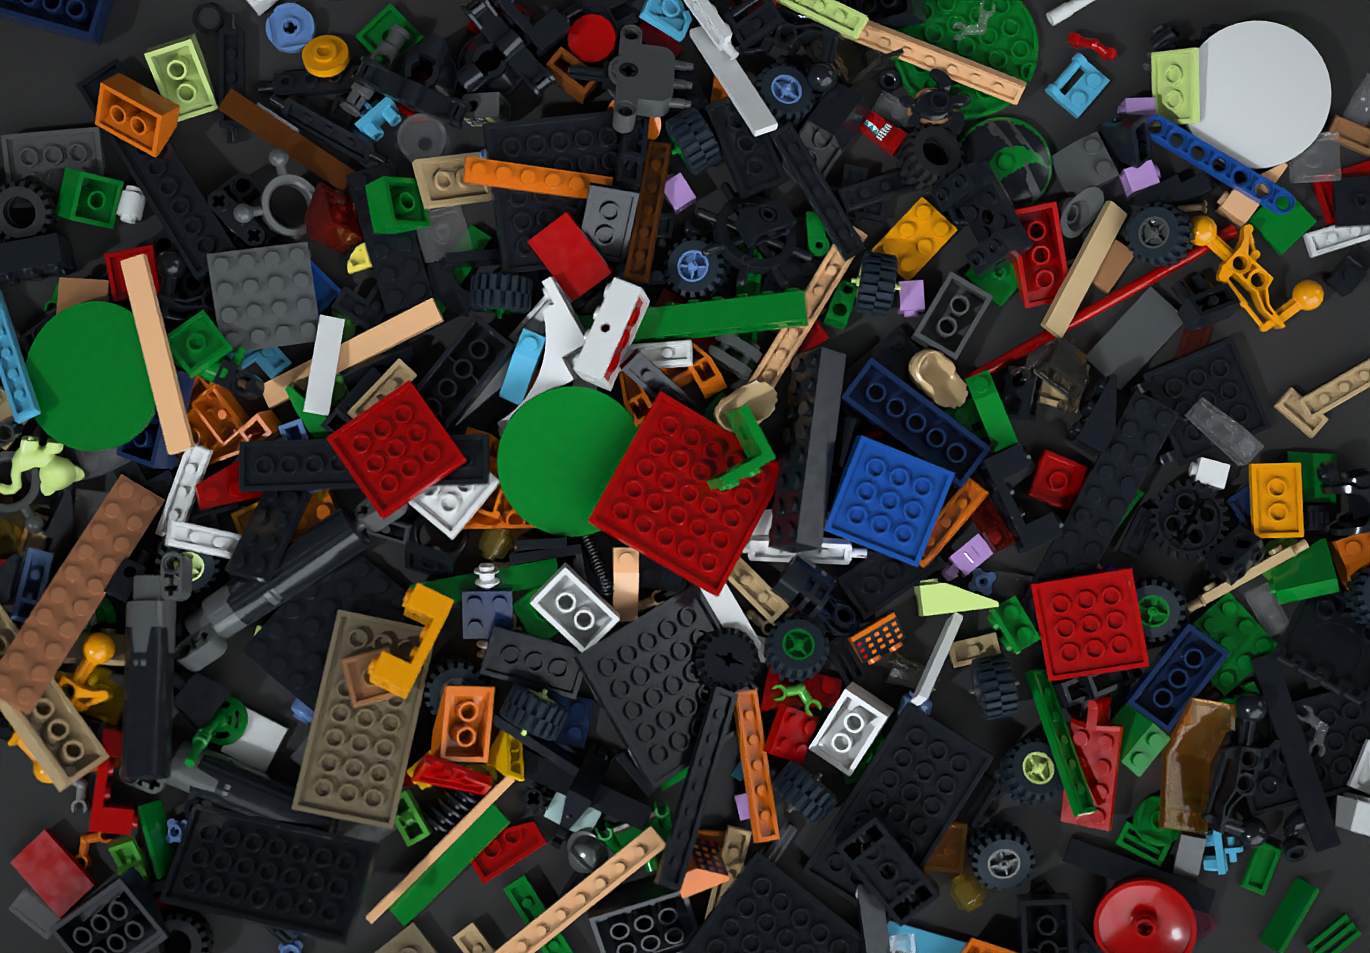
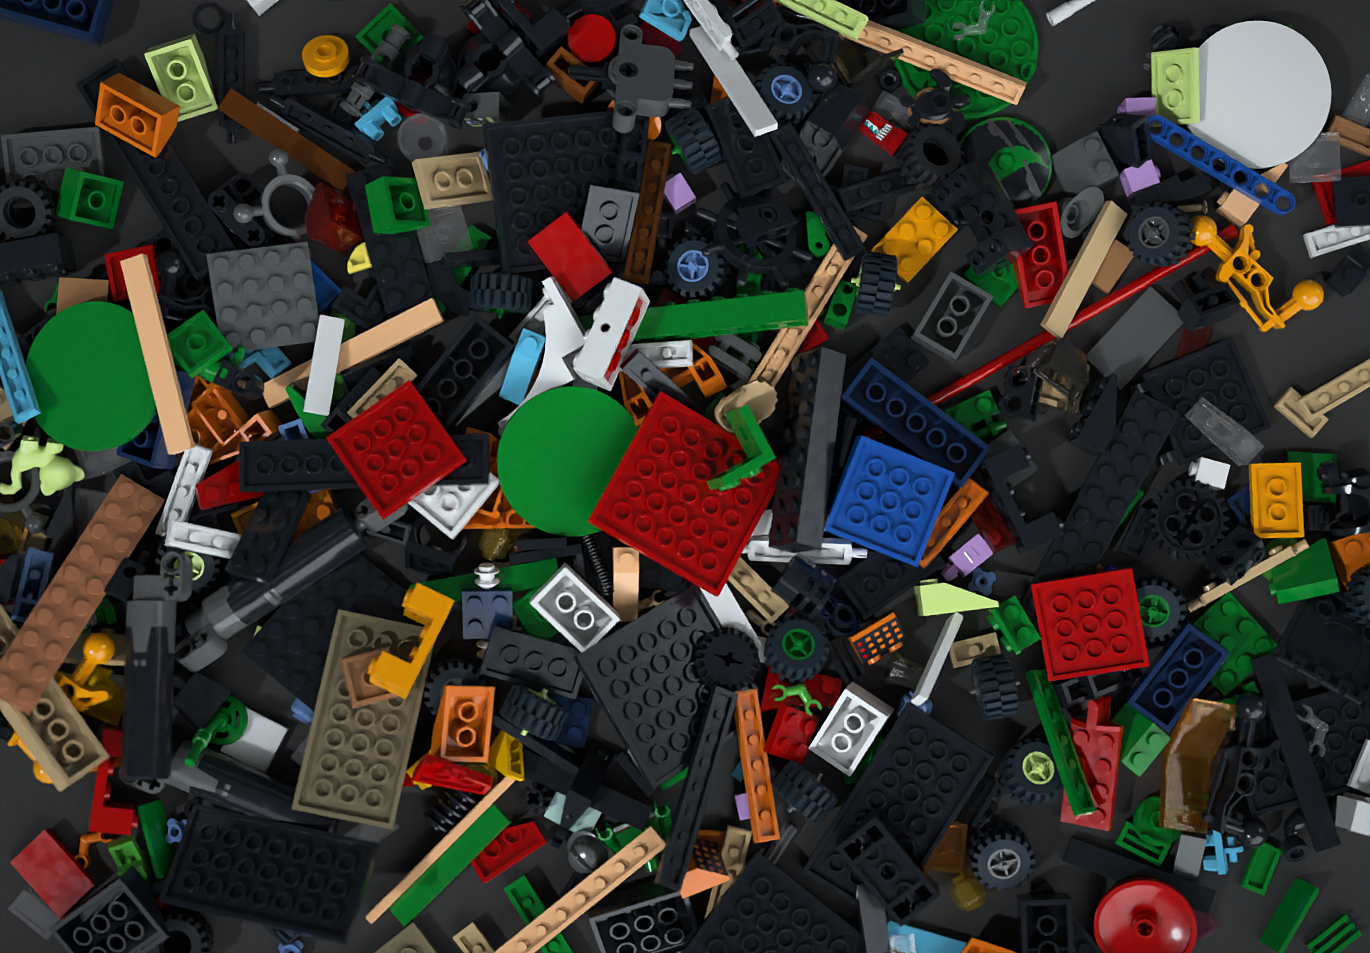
(81, 789): light grey arm -> none
(131, 204): white brick -> none
(279, 21): medium blue plate -> none
(411, 820): bright green brick -> none
(529, 178): orange plate -> none
(910, 298): lavender brick -> none
(937, 378): tan hair -> none
(991, 411): green slope -> none
(1056, 480): red tile -> none
(1083, 91): medium azure plate -> none
(1093, 43): red arm -> none
(1267, 609): clear plate -> none
(1282, 230): green tile -> none

